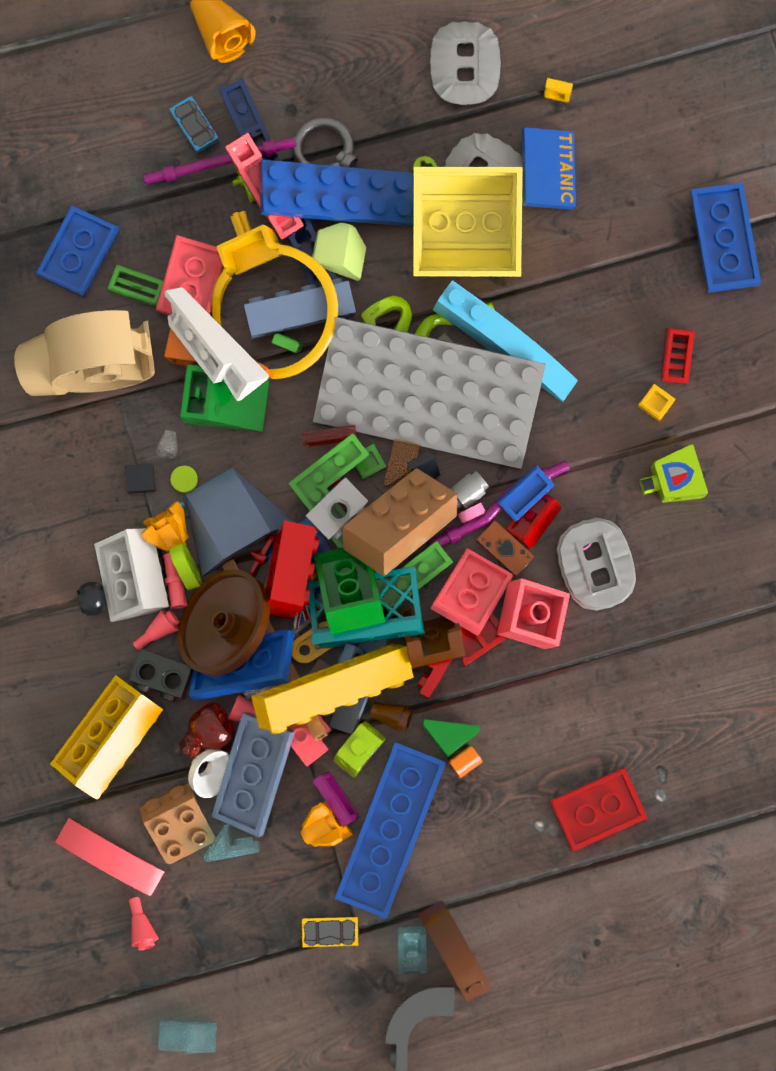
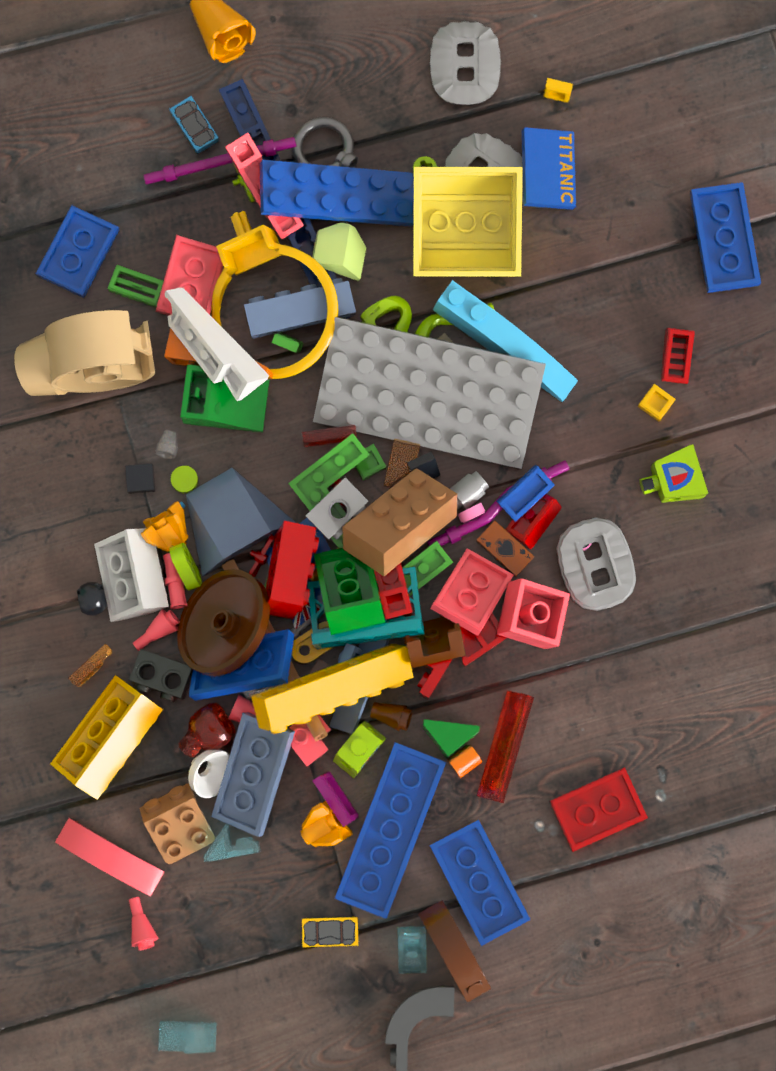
(91, 666): none -> clear orange tile
(394, 593): none -> red slope
(479, 882): none -> blue plate
(505, 746): none -> clear red plate

